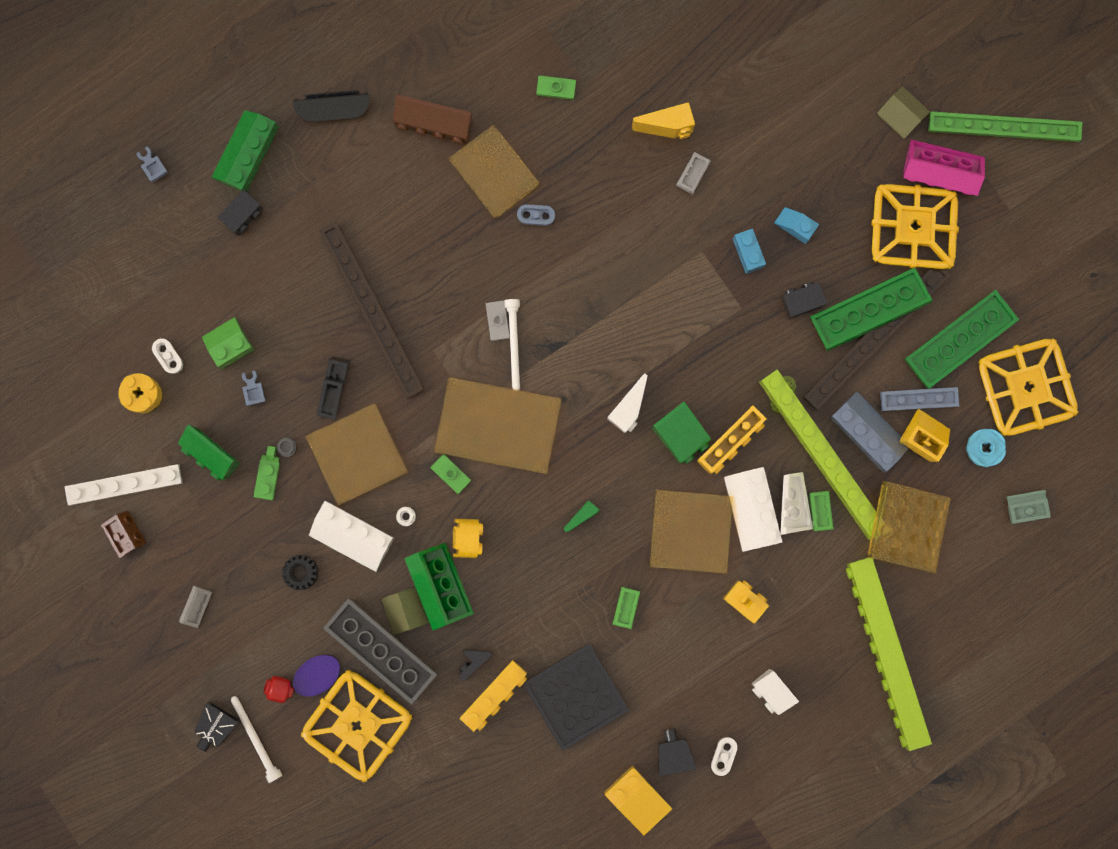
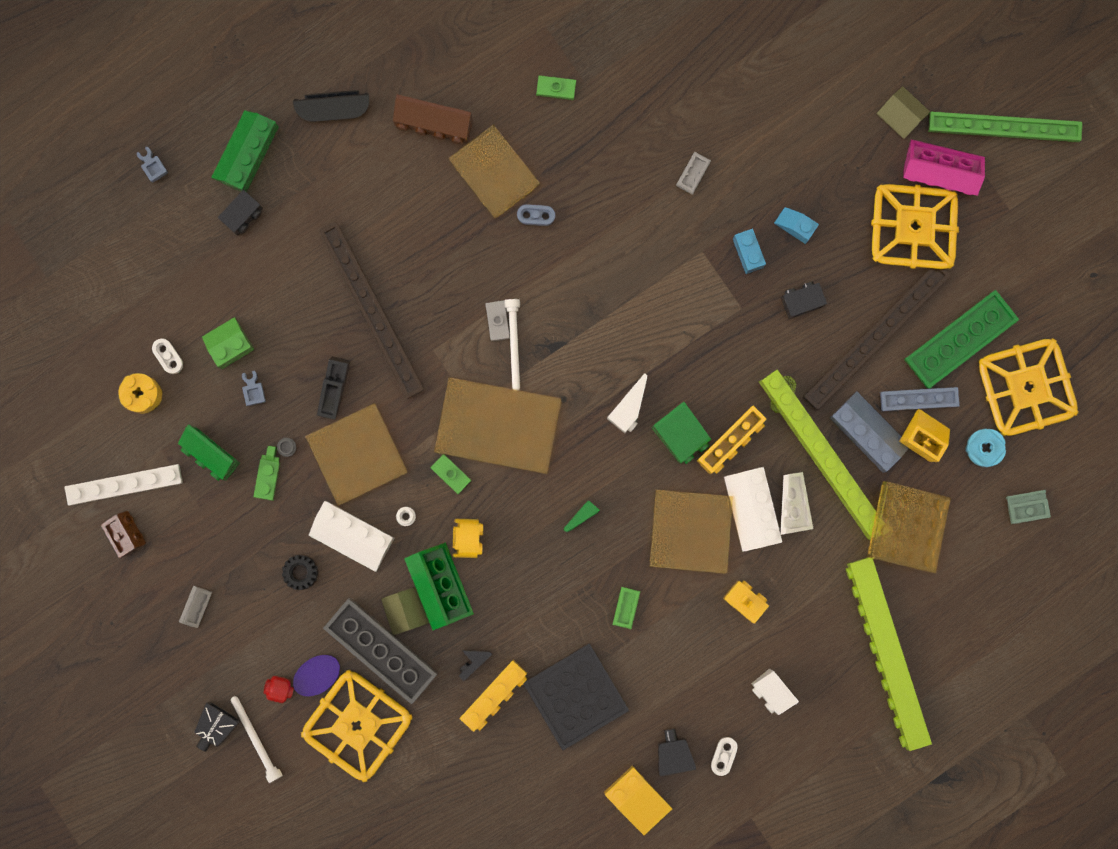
(669, 122): yellow slope -> none
(821, 511): bright green plate -> none
(871, 309): green plate -> none

